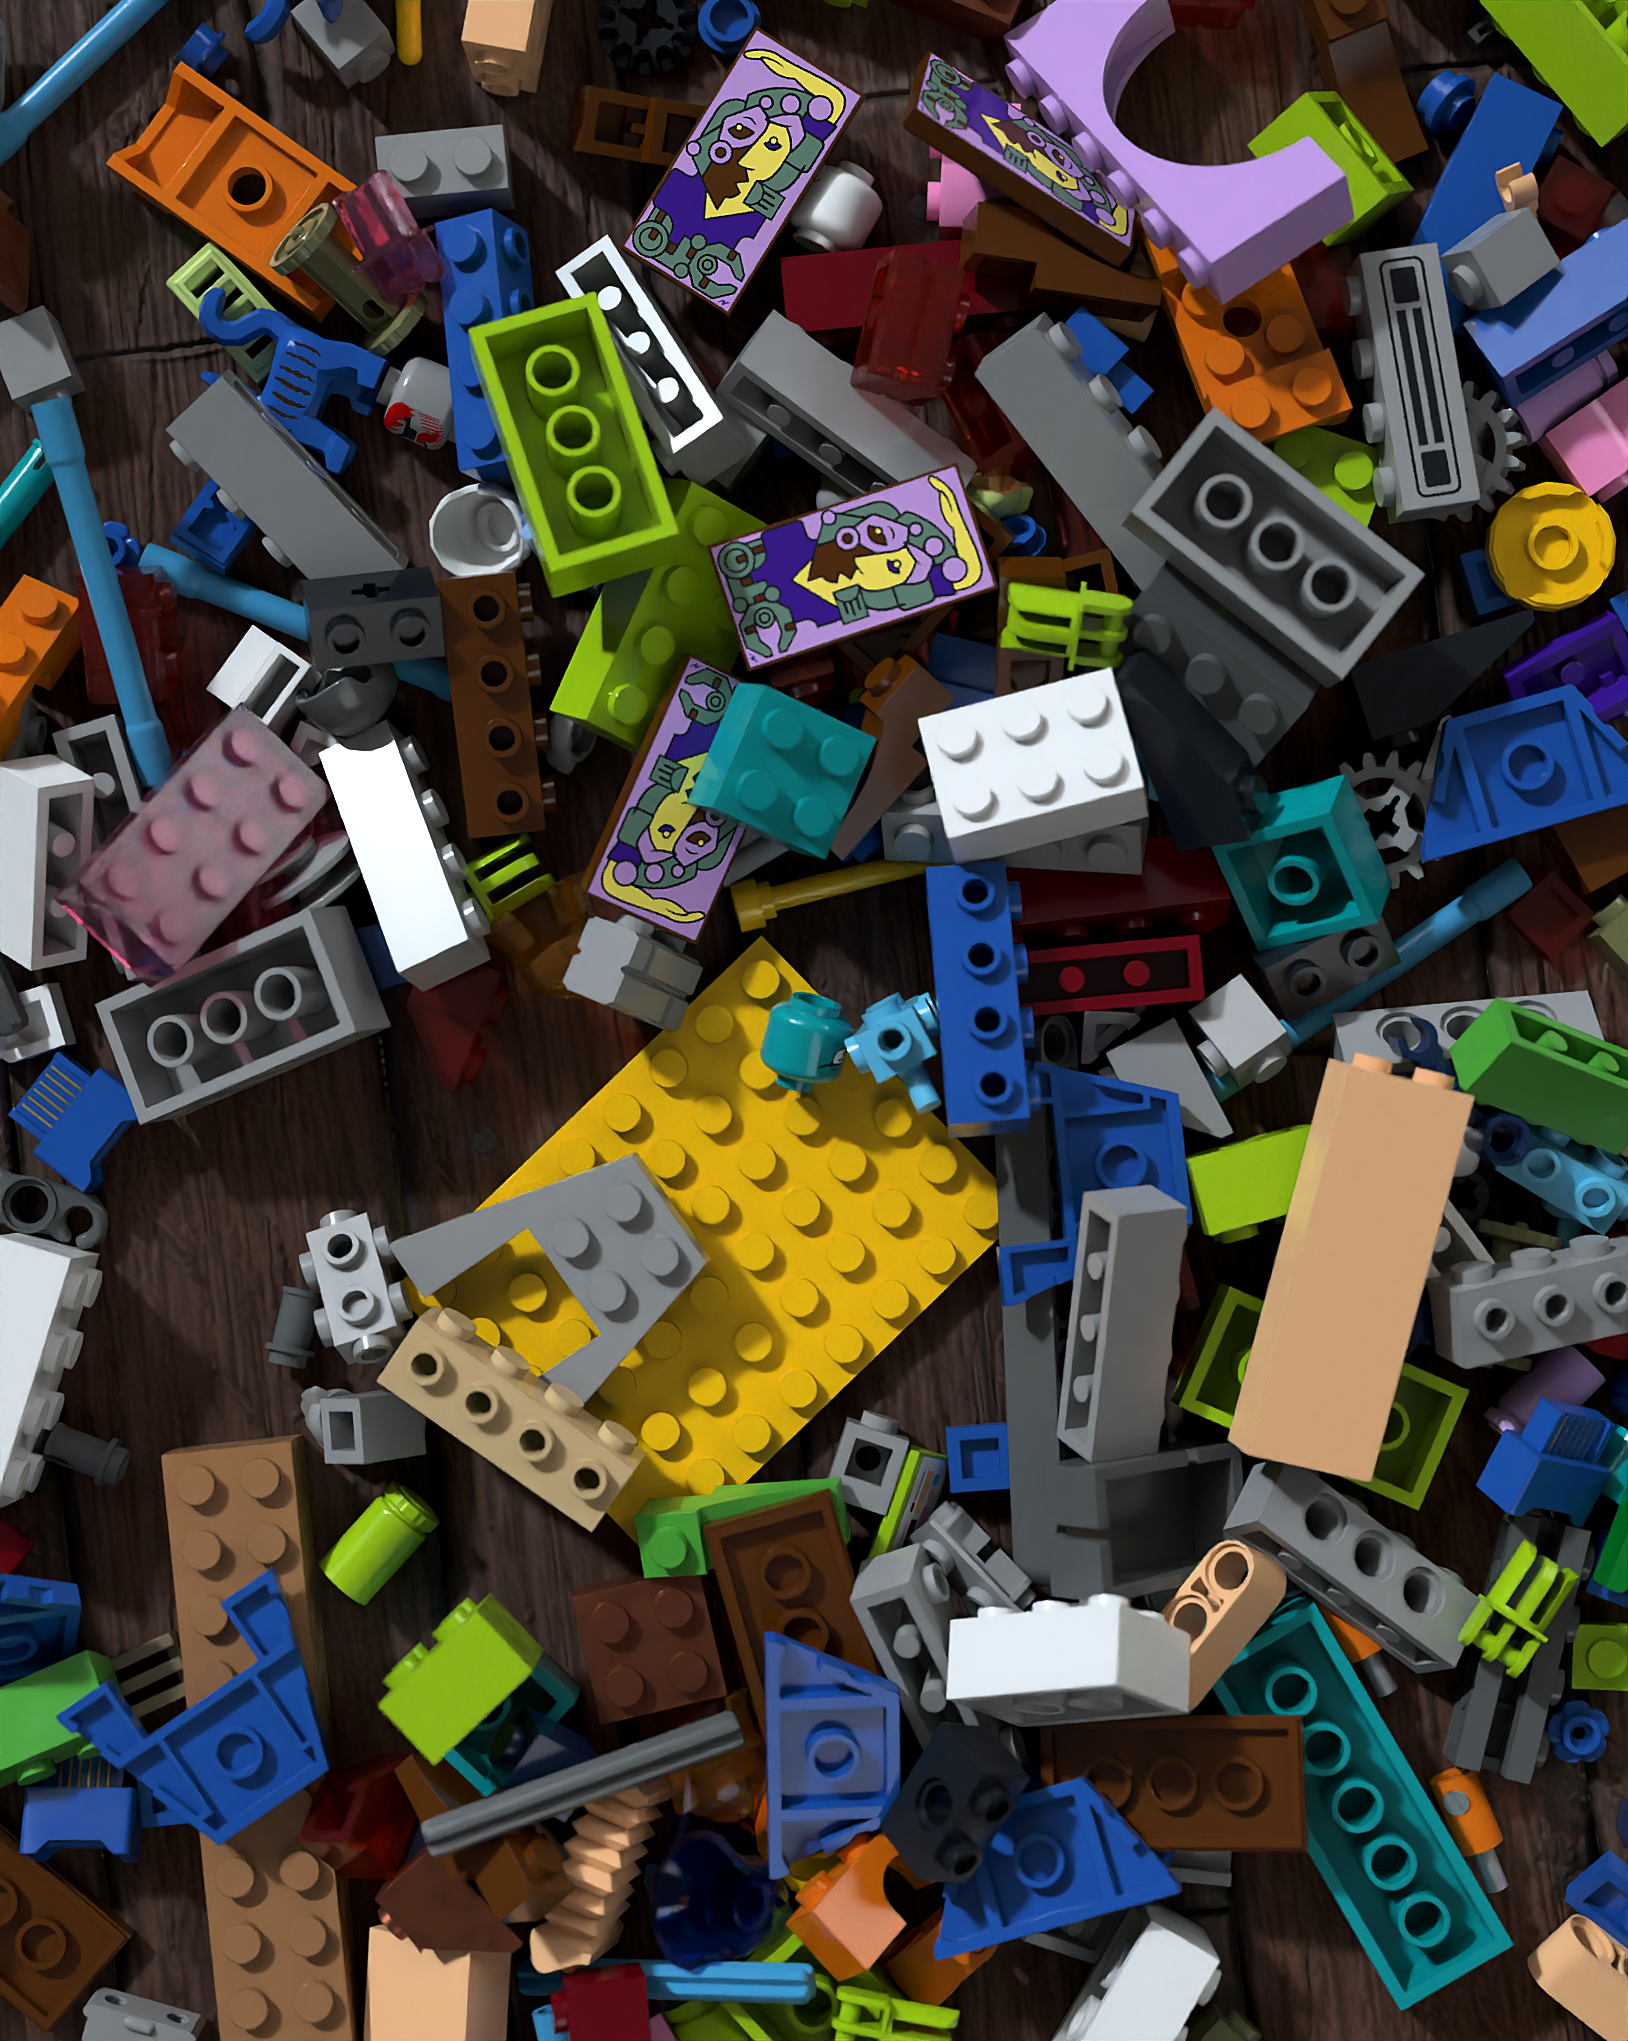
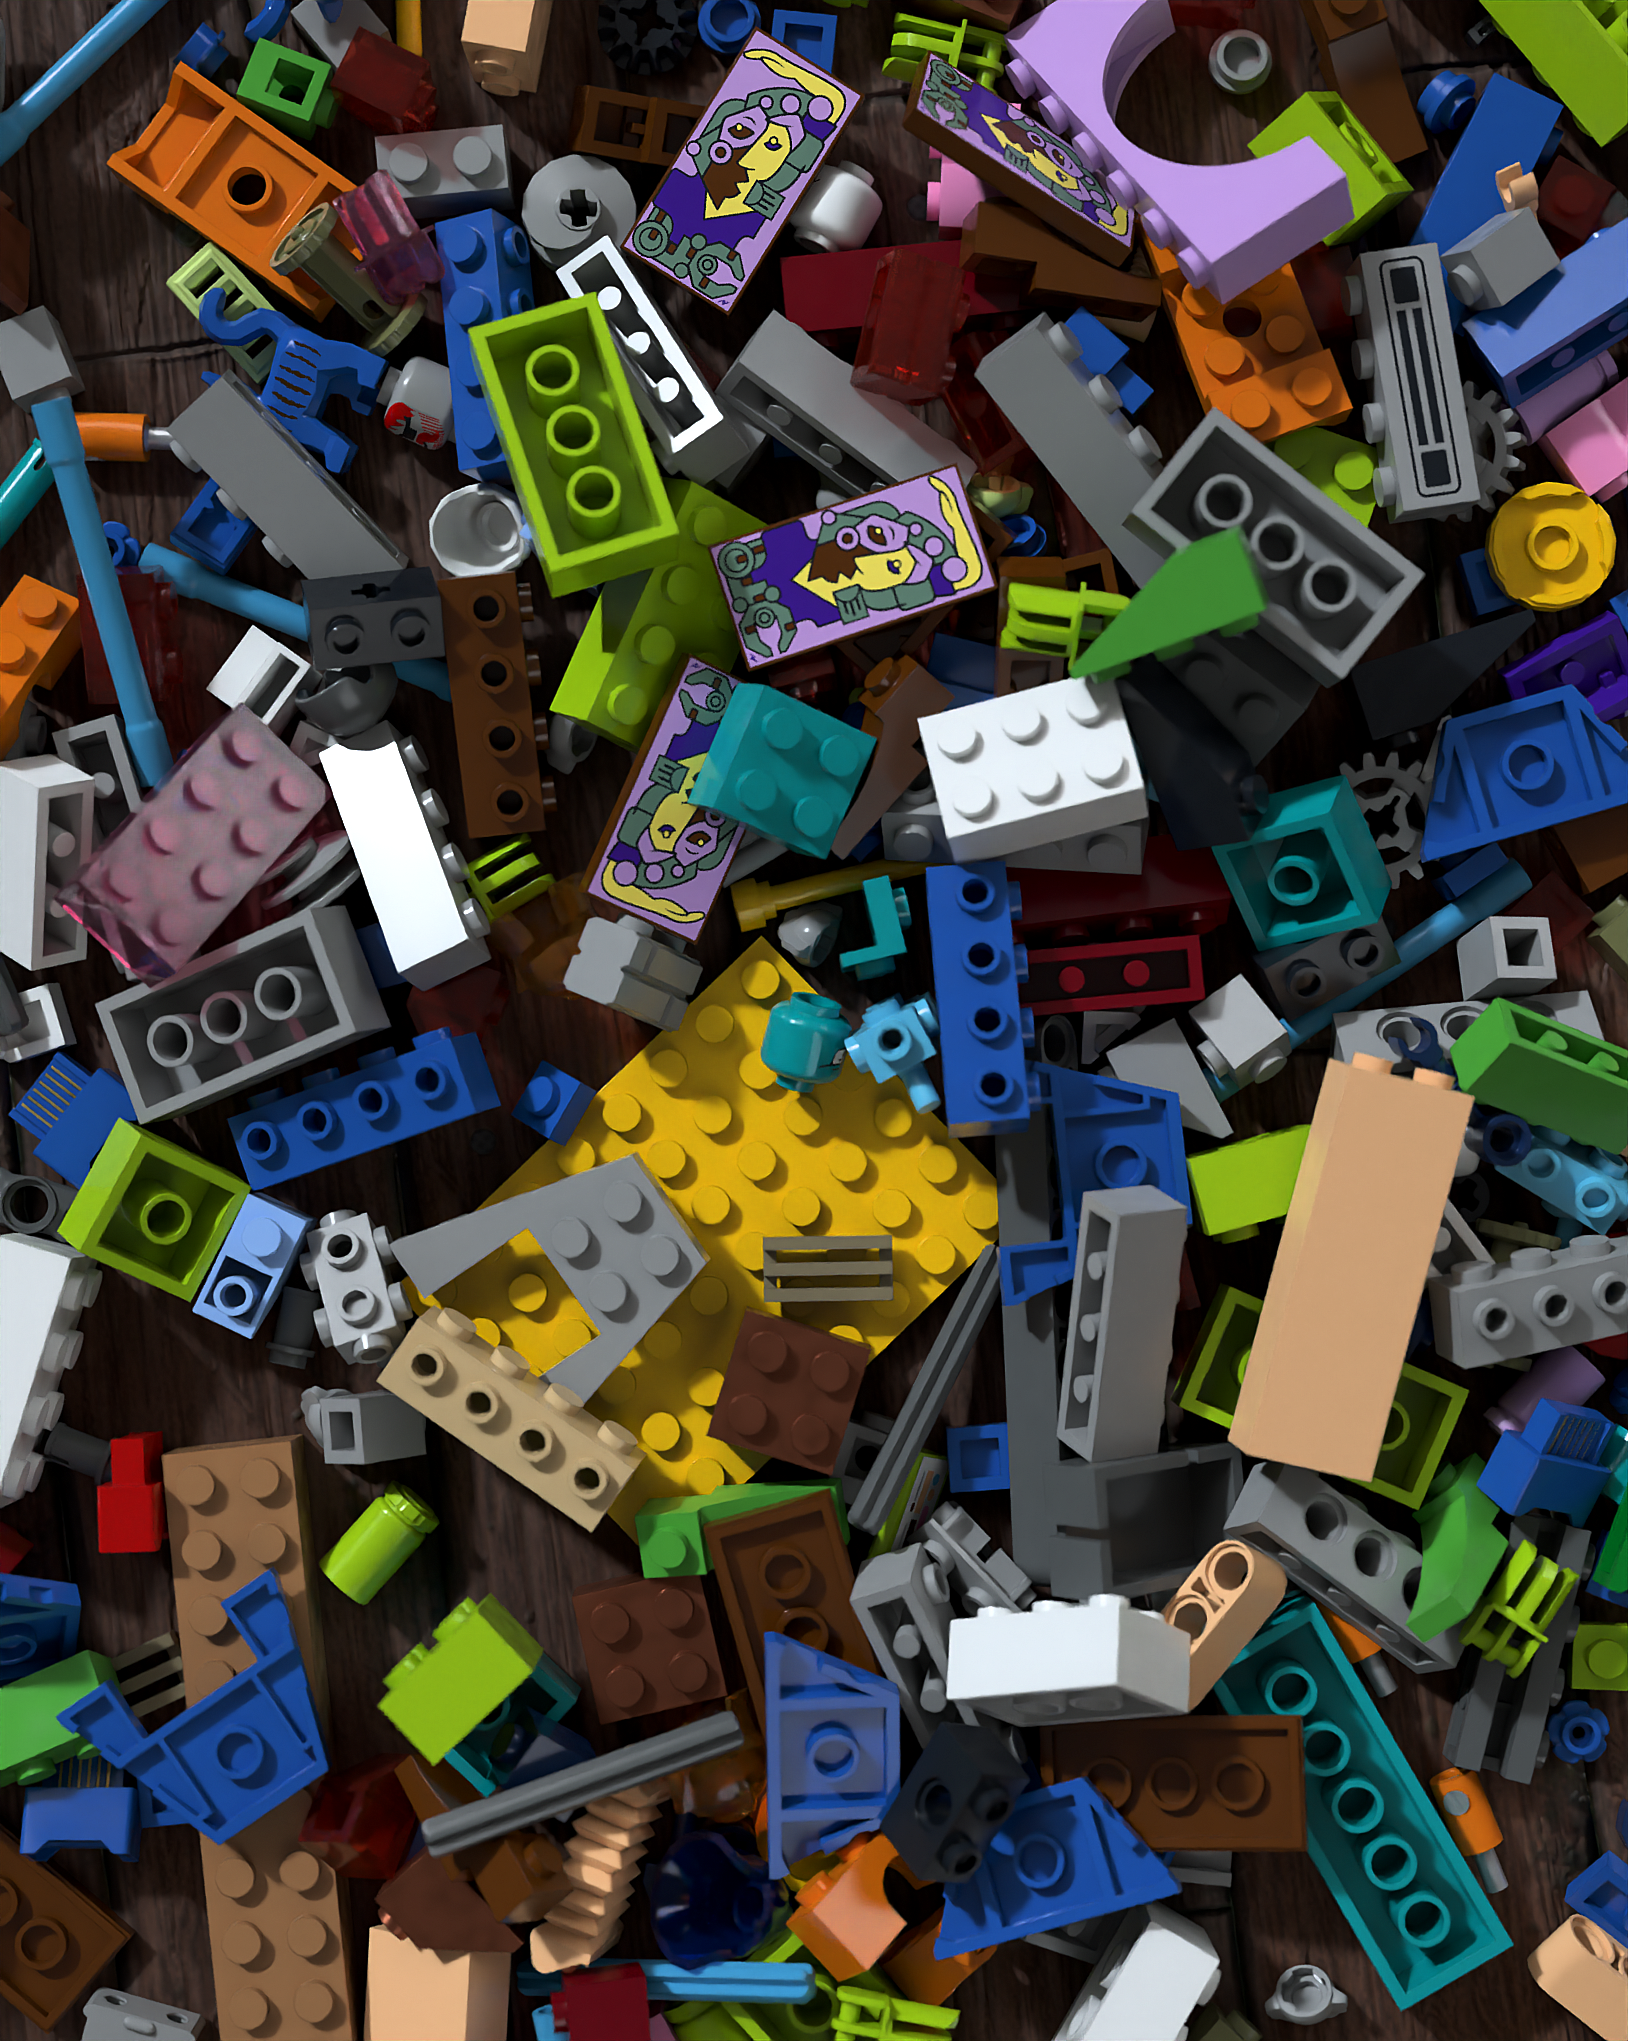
(120, 436): none -> orange piece
(134, 1502): none -> red piece
(154, 1210): none -> lime brick
(254, 1263): none -> light blue slope
(282, 72): none -> bright green brick
(363, 1110): none -> blue brick
(385, 86): none -> clear red slope
(553, 1103): none -> blue plate
(573, 184): none -> light grey piece
(789, 1390): none -> copper brick
(807, 34): none -> blue plate
(811, 931): none -> light grey piece
(883, 1267): none -> dark tan tile
(887, 918): none -> teal bracket
(927, 1395): none -> dark grey axle
(947, 41): none -> lime arm
(1193, 592): none -> bright green slope
(1239, 61): none -> light grey plate
(1305, 1996): none -> light grey piece
(1457, 1547): none -> bright green slope
(1467, 869): none -> blue plate
(1506, 958): none -> light grey brick

